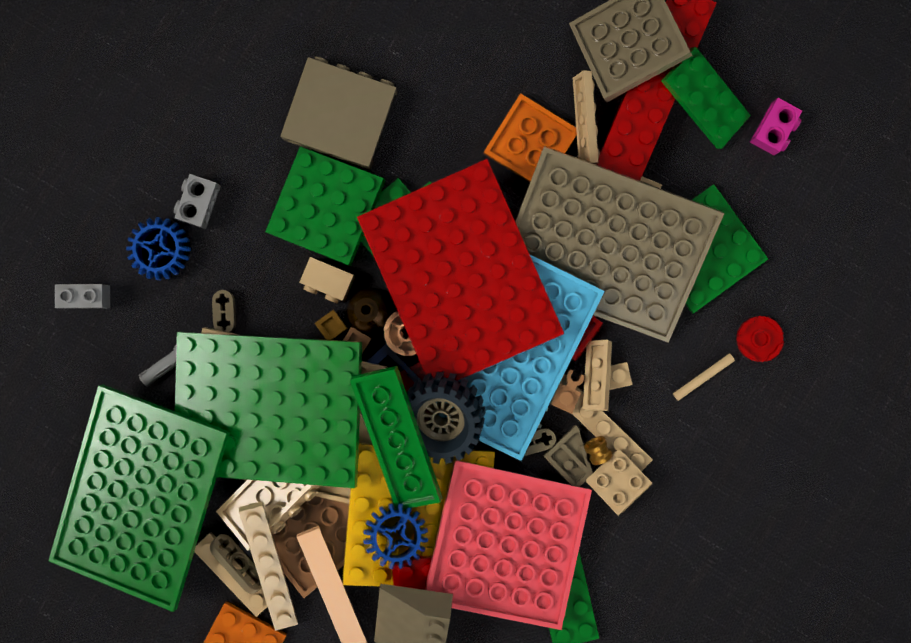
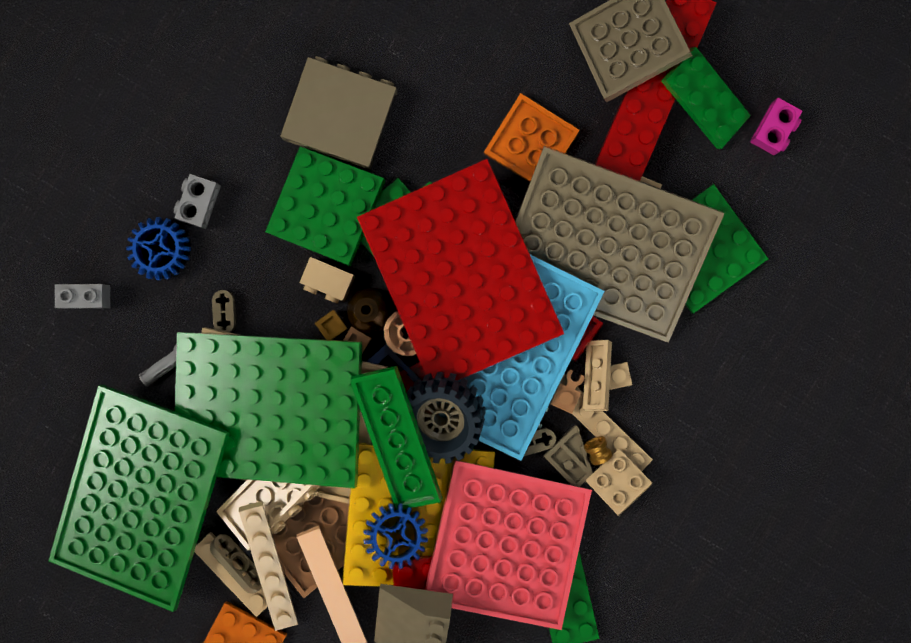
(585, 117): tan plate -> none
(703, 377): tan piece -> none
(760, 338): red tile -> none

